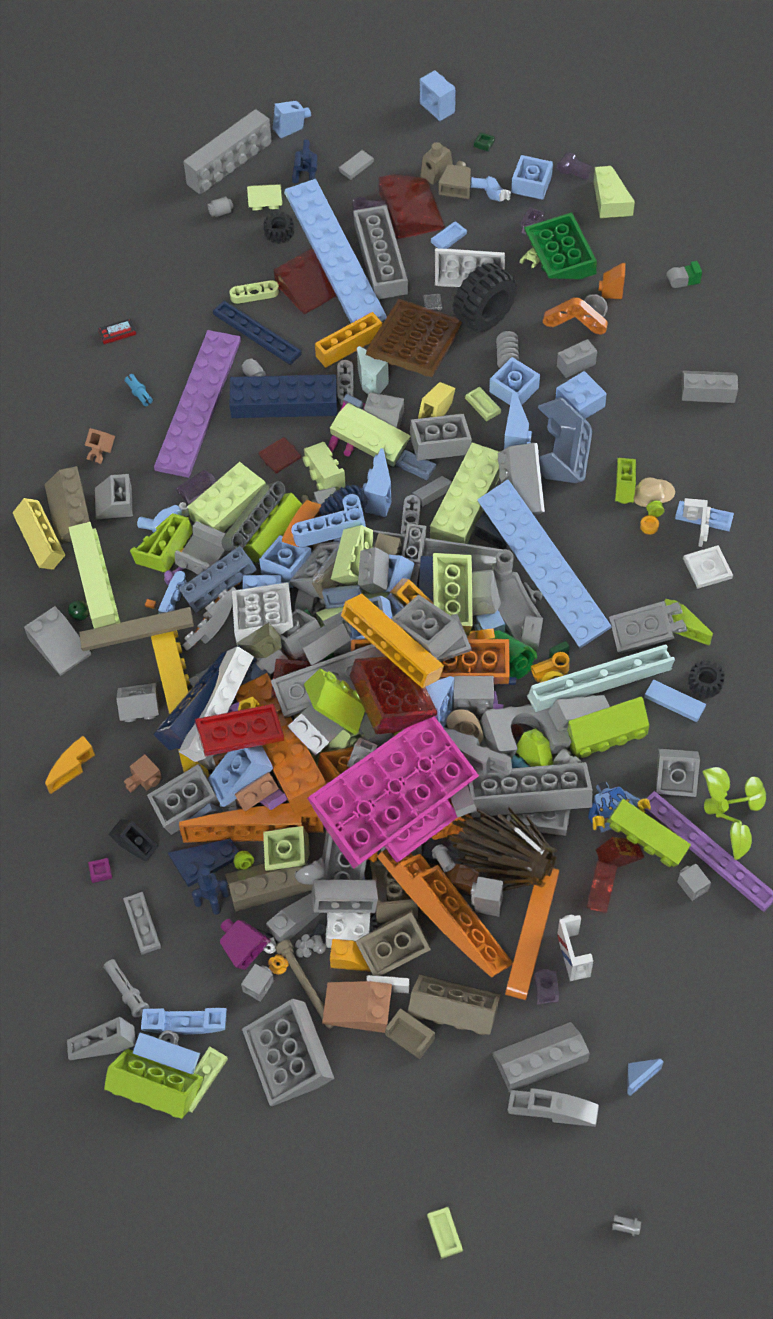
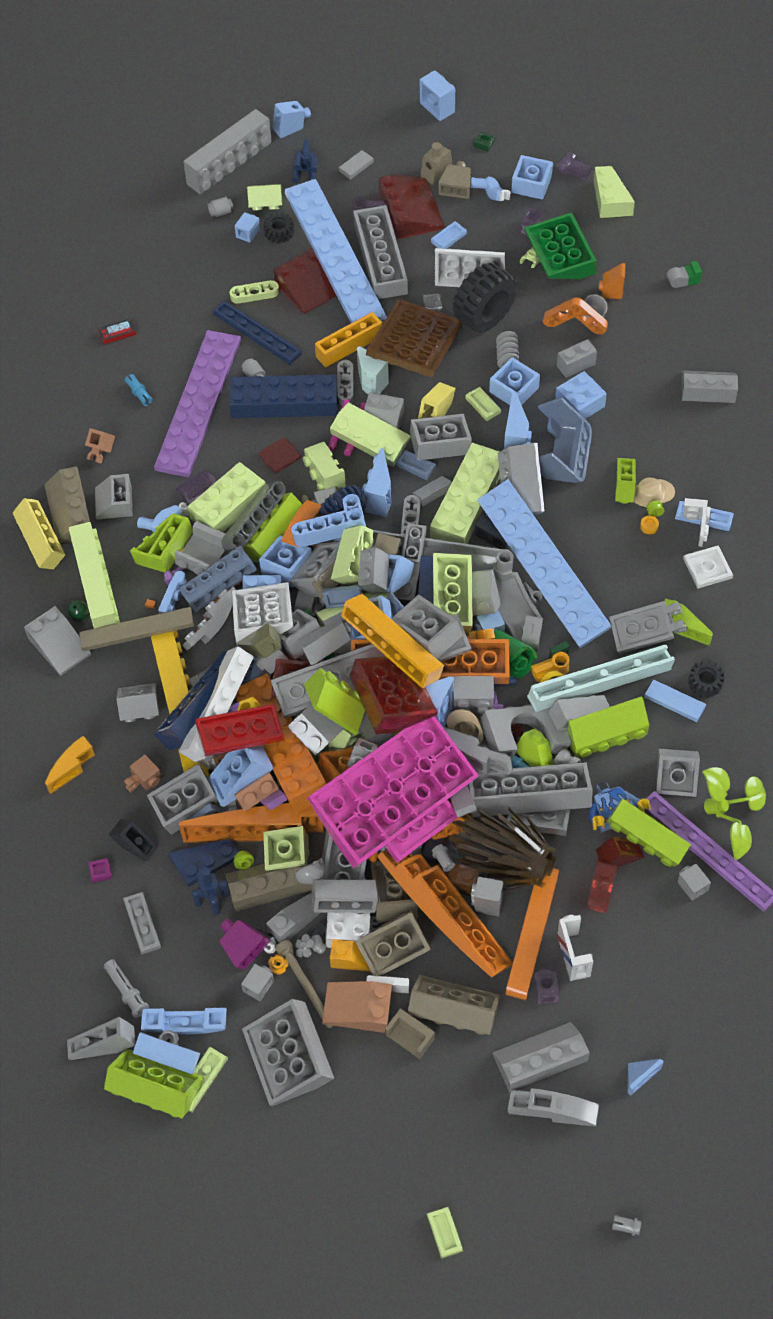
(247, 227): none -> light blue brick
(354, 401): sand blue tile -> none
(406, 591): light orange slope -> none

